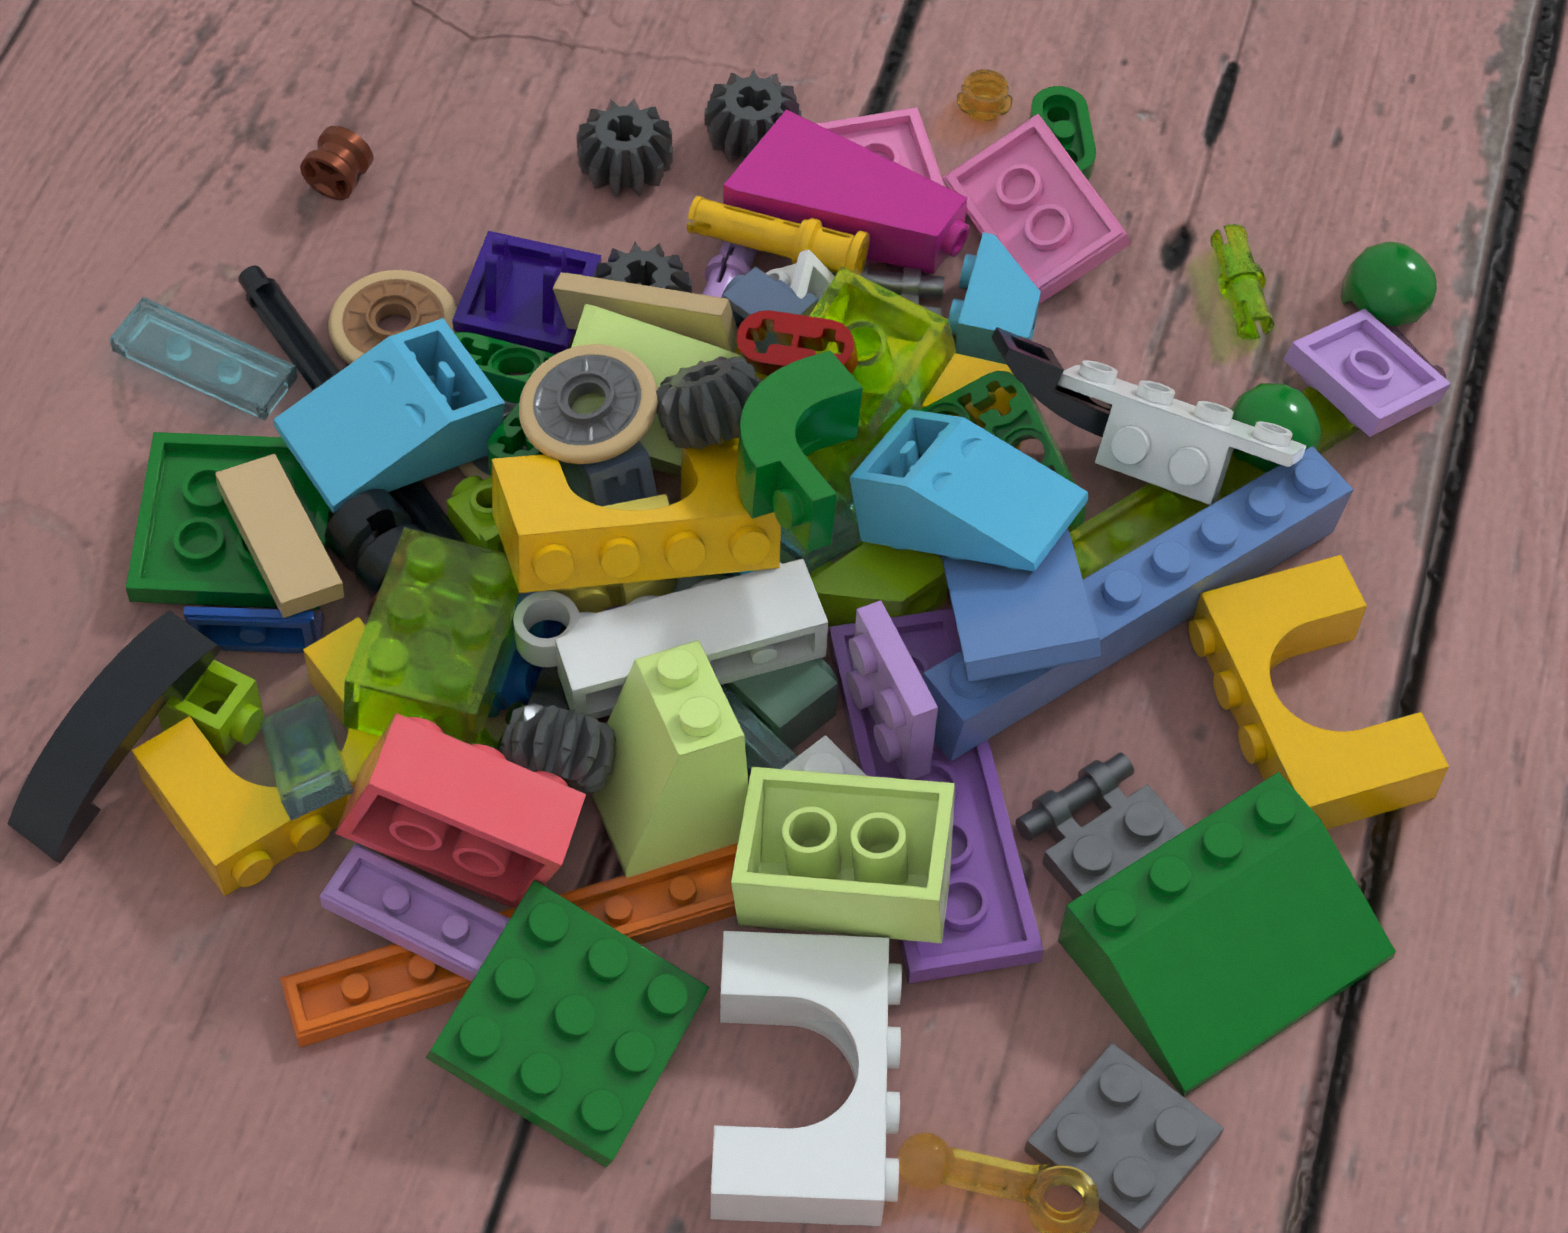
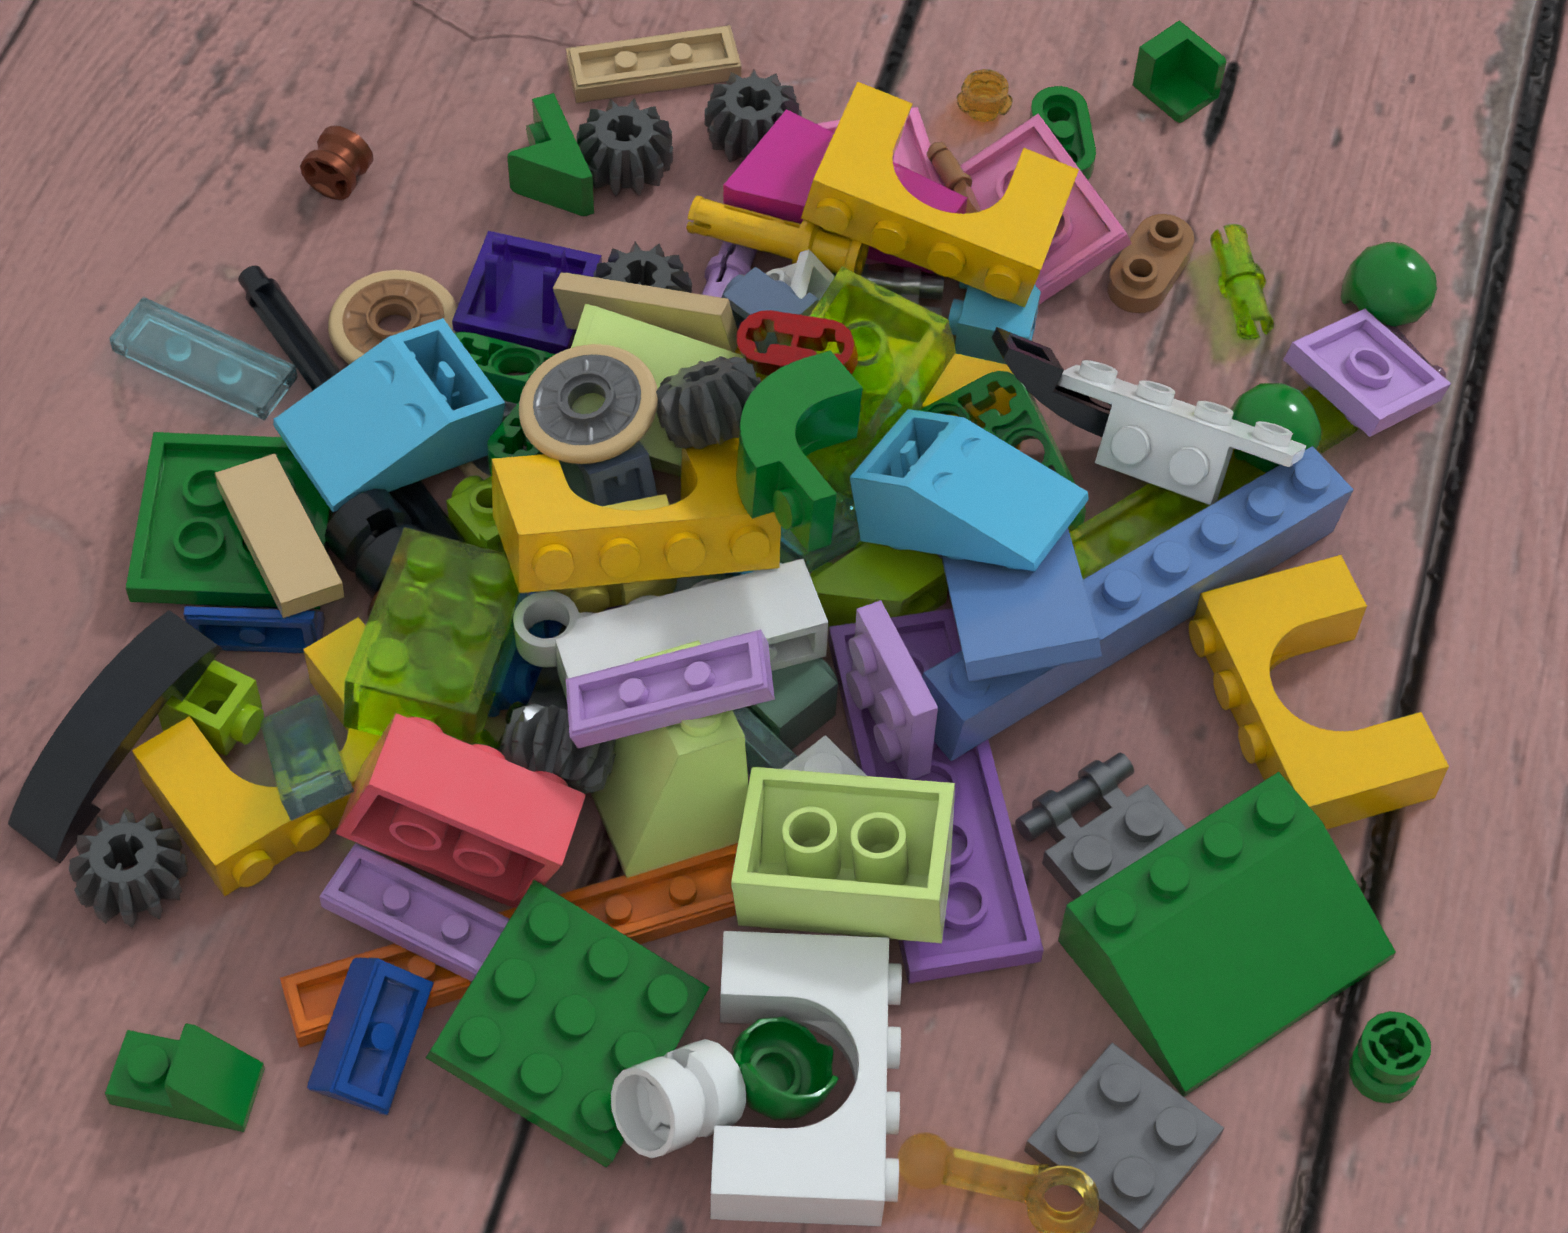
(117, 846): none -> dark grey gear
(186, 1078): none -> green slope
(370, 1034): none -> blue slope
(553, 164): none -> green slope
(652, 63): none -> tan tile
(669, 689): none -> lavender tile
(678, 1098): none -> white wheel
(783, 1068): none -> green hair
(952, 174): none -> medium nougat piece
(987, 249): none -> yellow arch
(1159, 255): none -> medium nougat plate
(1179, 72): none -> green panel
(1381, 1071): none -> green wheel

